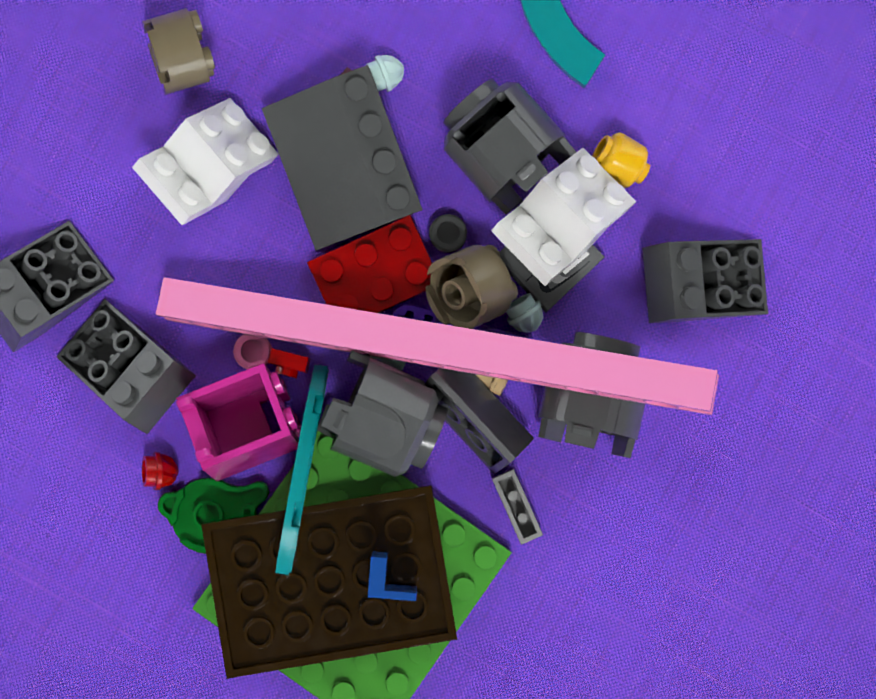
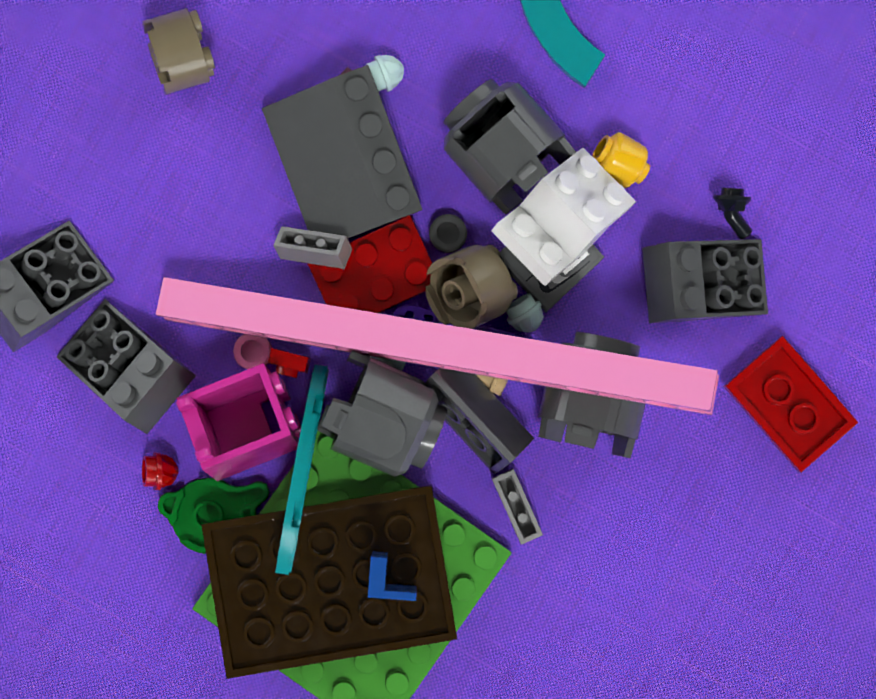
(205, 160): white bracket -> none
(313, 247): none -> light grey piece
(732, 202): none -> black plate
(790, 404): none -> red plate

